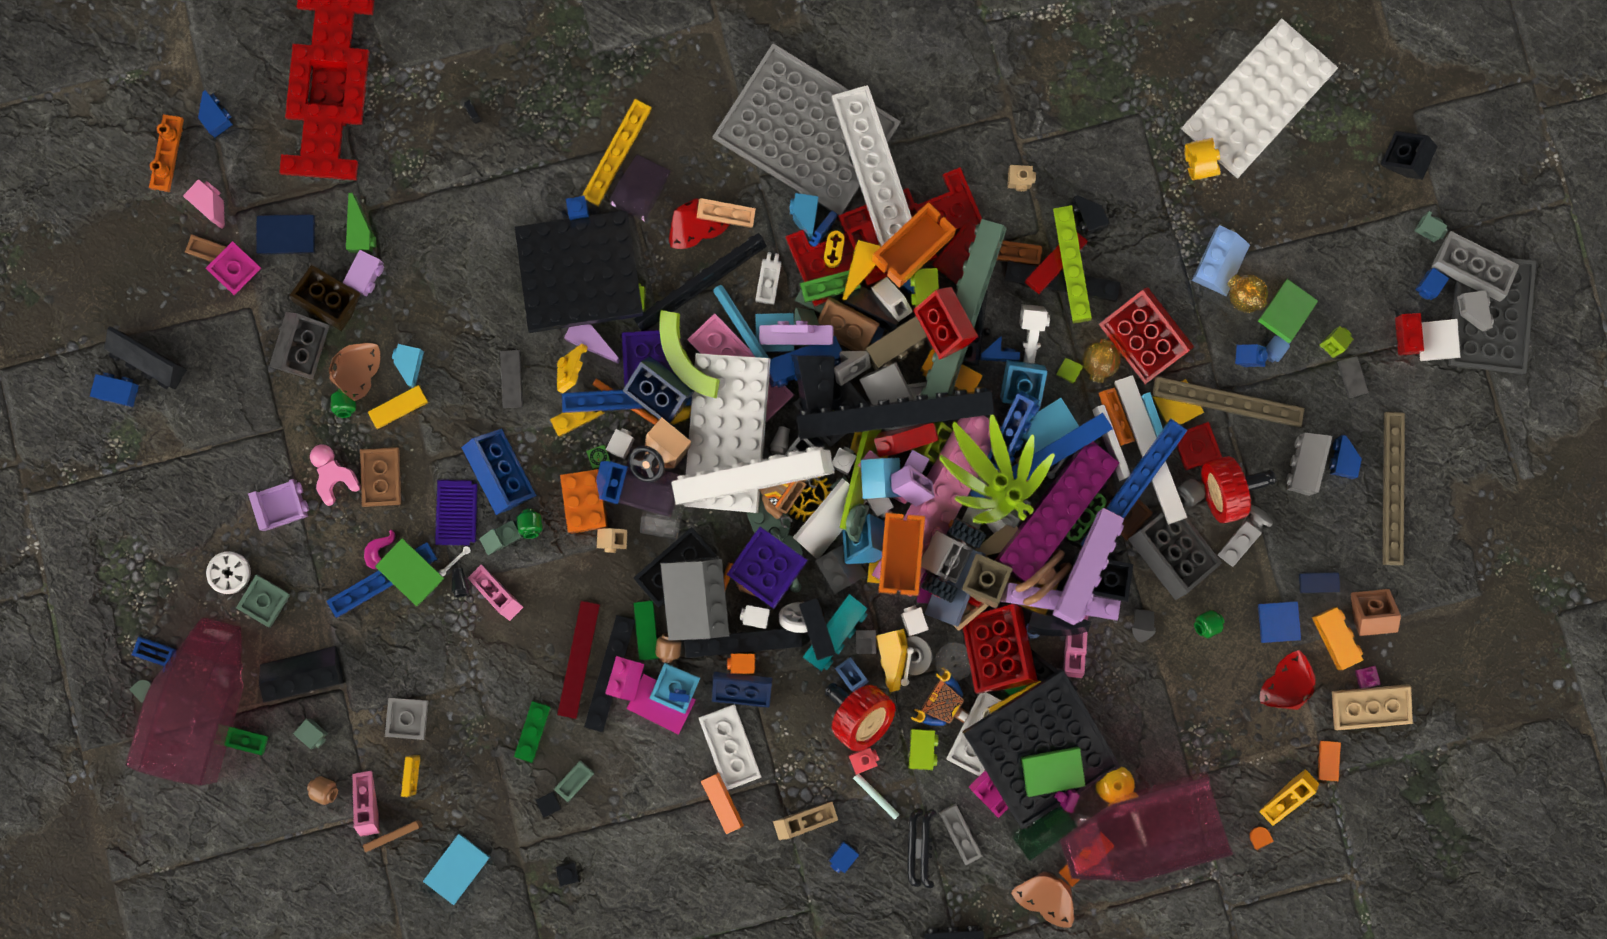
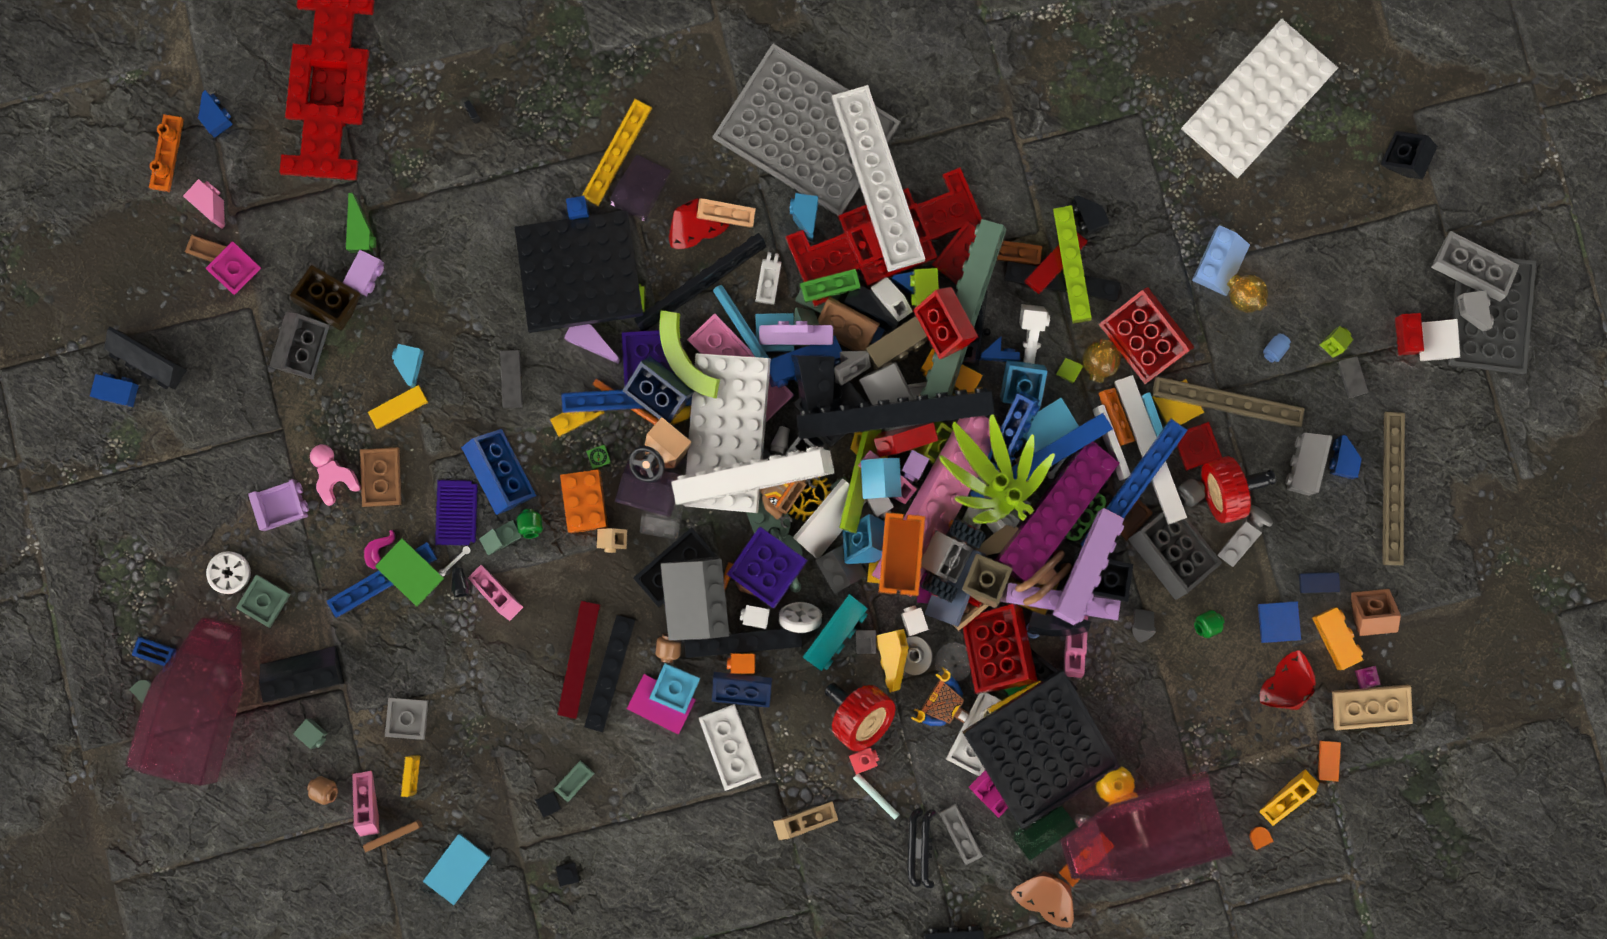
(246, 740): green plate -> none
(285, 234): dark blue tile -> none
(342, 404): green head -> none
(353, 369): nougat piece -> none
(532, 731): green plate -> none
(569, 367): yellow wing -> none
(610, 481): blue slope -> none
(620, 443): white brick -> none
(624, 678): dark pink brick -> none
(645, 630): green tile -> none
(679, 695): blue plate -> none
(722, 803): orange tile -> none
(817, 629): black tile -> none
(824, 227): blue tile -> none
(829, 248): yellow beam -> none
(843, 857): blue brick -> none
(844, 460): white brick -> none
(851, 675): medium blue slope -> none
(855, 521): sand green tile -> none
(860, 266): yellow slope -> none
(905, 681): white hinge -> none
(912, 486): lavender brick -> none
(913, 245): orange piece -> none
(922, 749): lime brick -> none
(1021, 177): tan brick -> none
(1053, 771): bright green tile -> none
(1067, 799): magenta tile -> none
(1202, 159): yellow brick -> none
(1251, 355): blue brick -> none
(1288, 311): bright green tile -> none
(1431, 227): sand green brick -> none
(1431, 284): blue brick -> none

